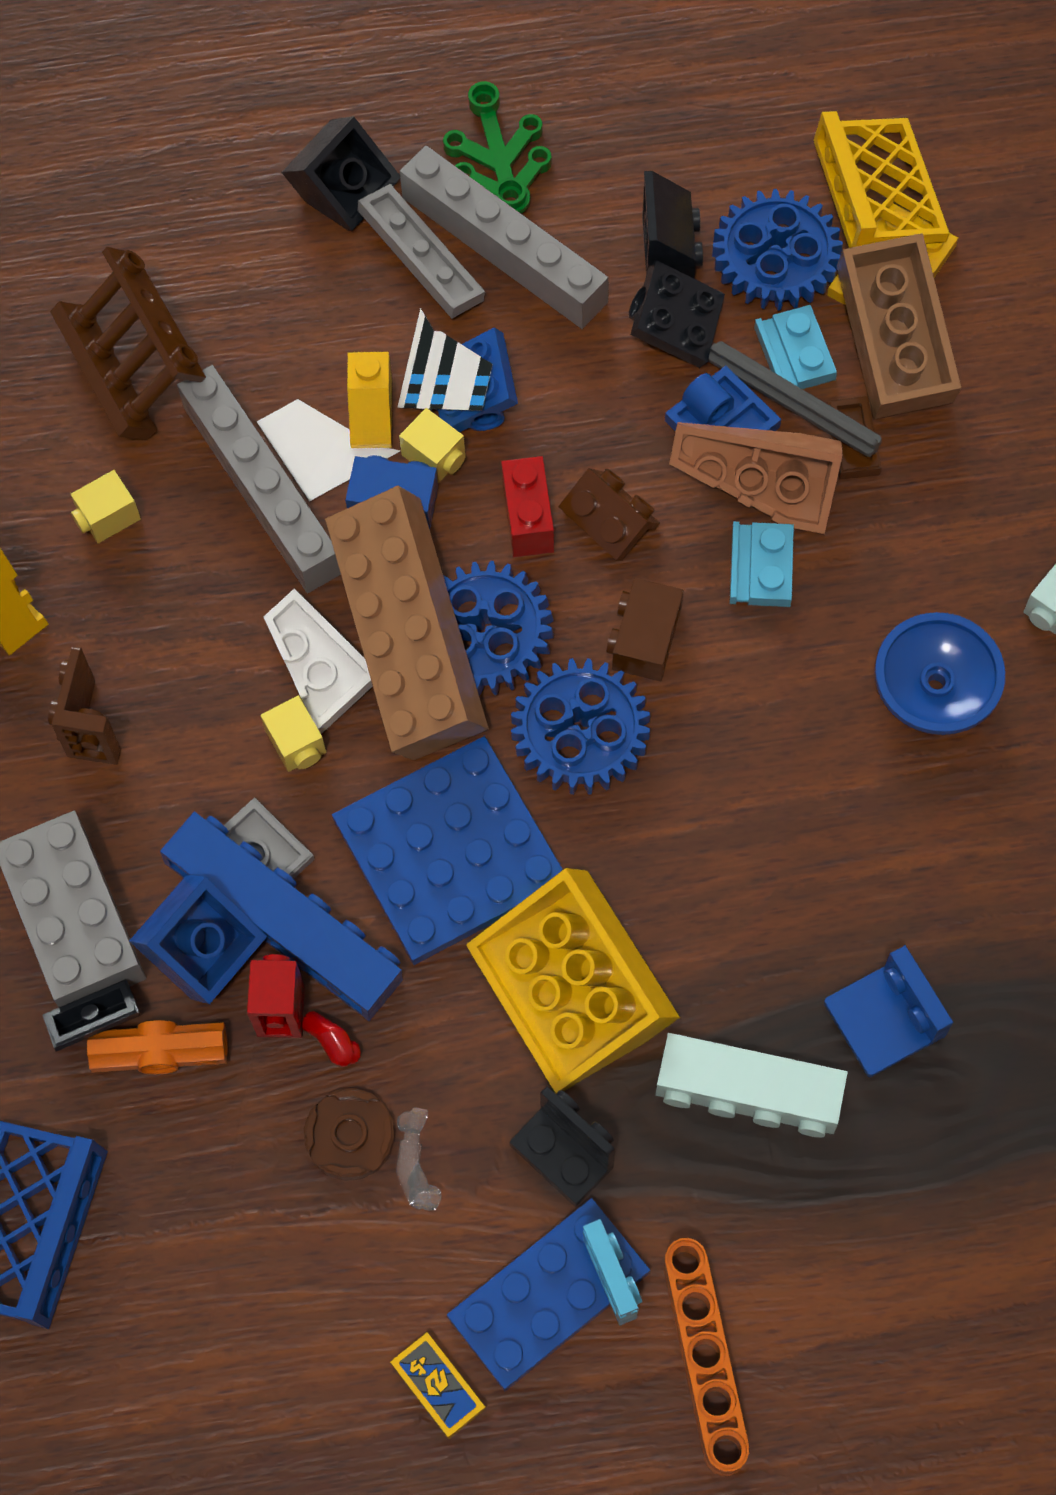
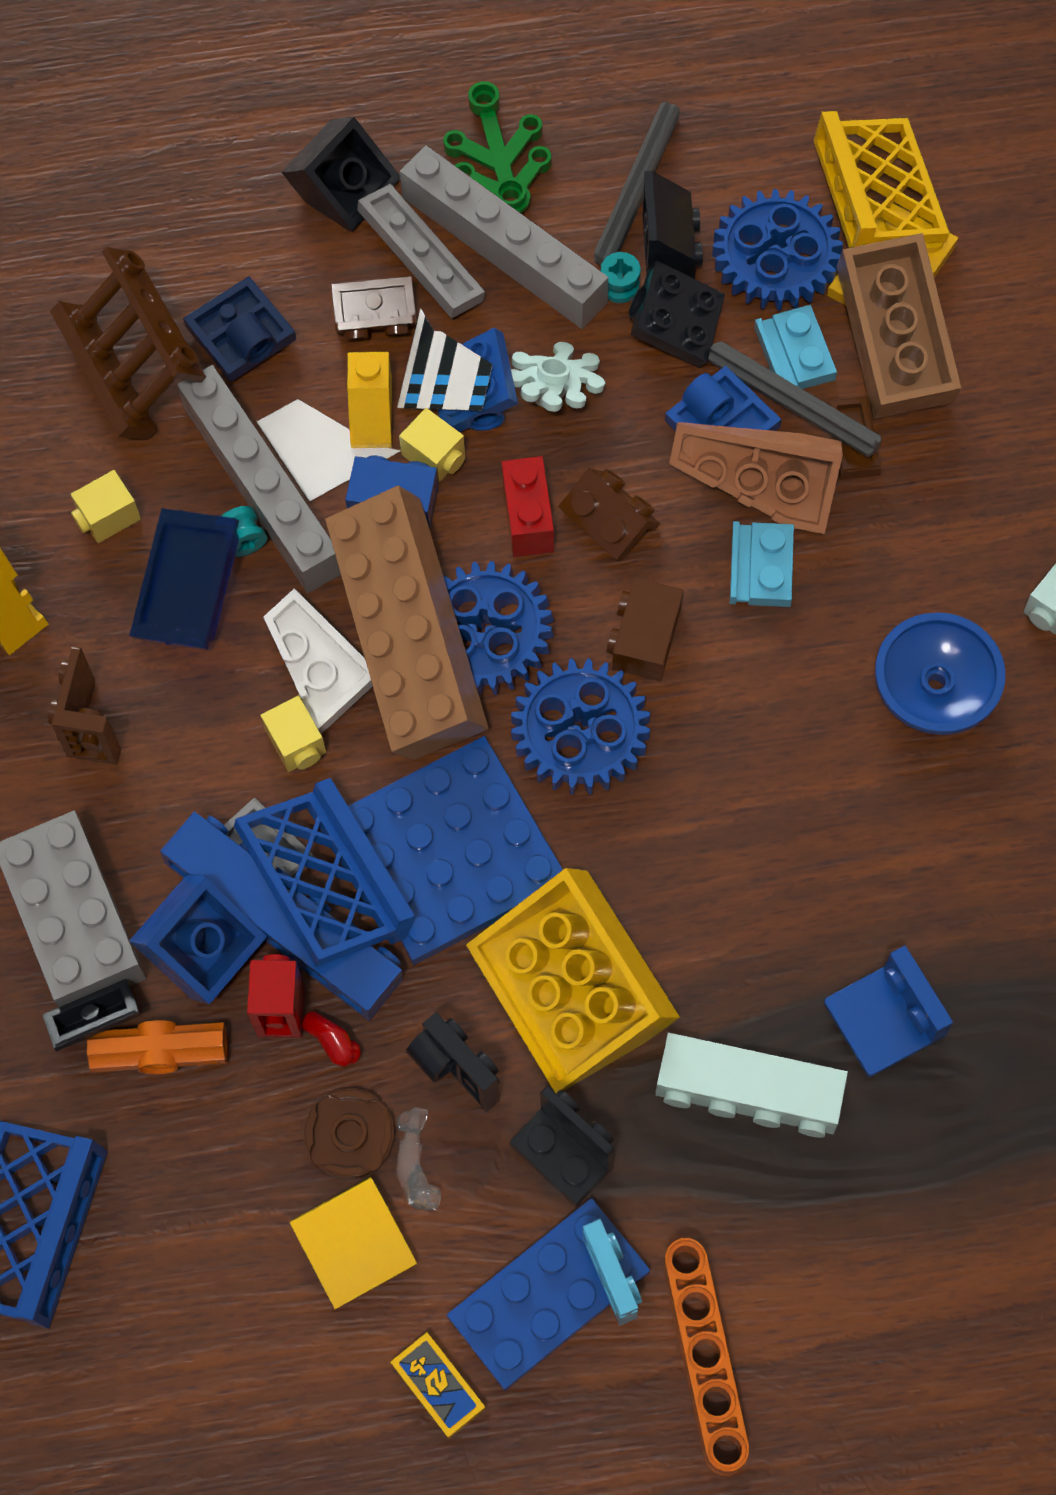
(185, 579): none -> clear blue piece
(239, 328): none -> dark blue plate
(250, 535): none -> teal wheel
(353, 1243): none -> yellow slope
(359, 866): none -> blue fence
(374, 306): none -> bracket
(443, 1050): none -> black plate
(555, 376): none -> light aqua animal
(621, 288): none -> teal wheel
(632, 192): none -> dark grey axle

